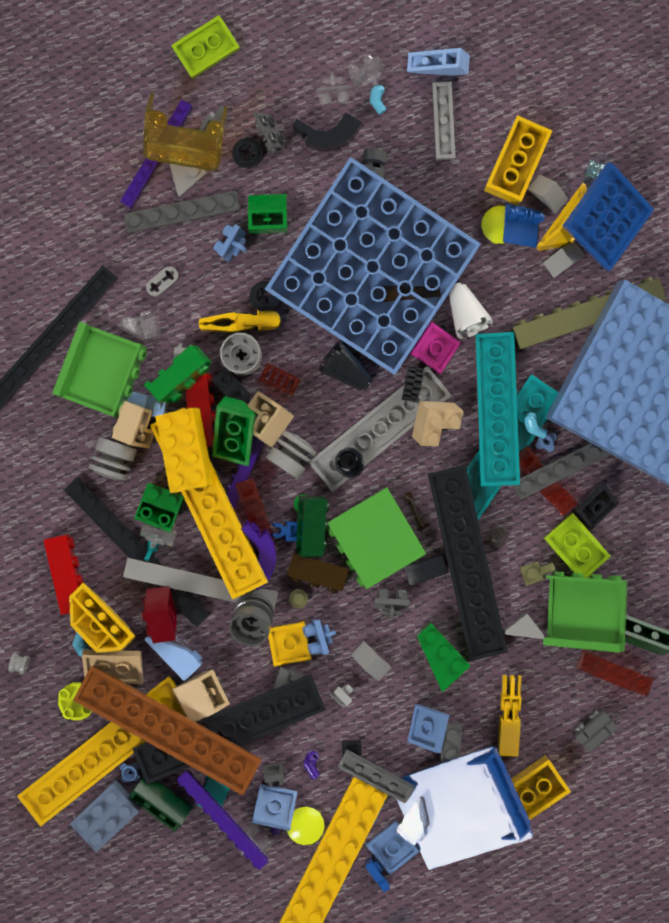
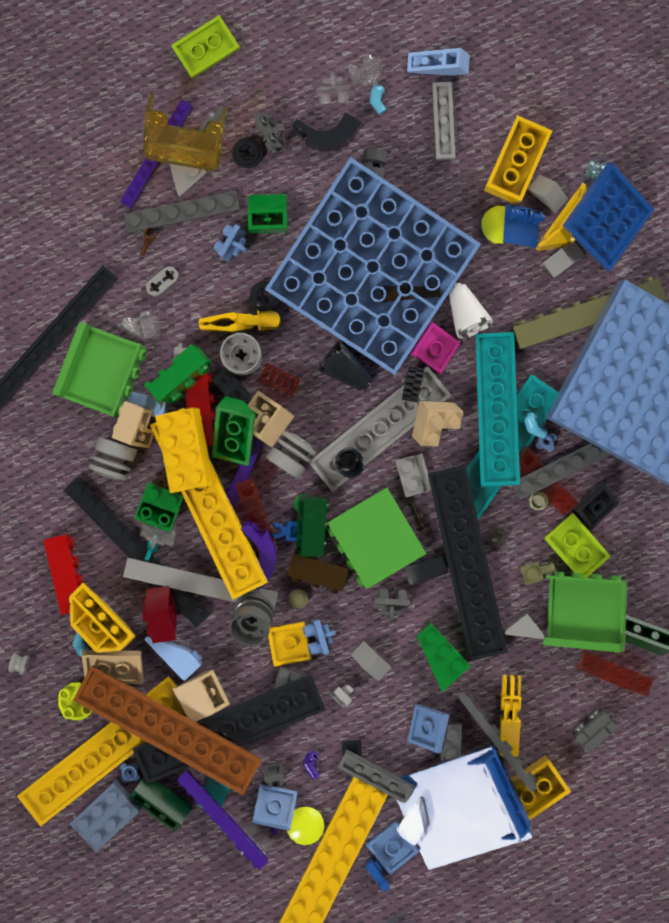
(147, 241): none -> reddish brown hand
(413, 475): none -> light grey plate
(504, 747): none -> dark grey plate
(538, 501): none -> olive plate

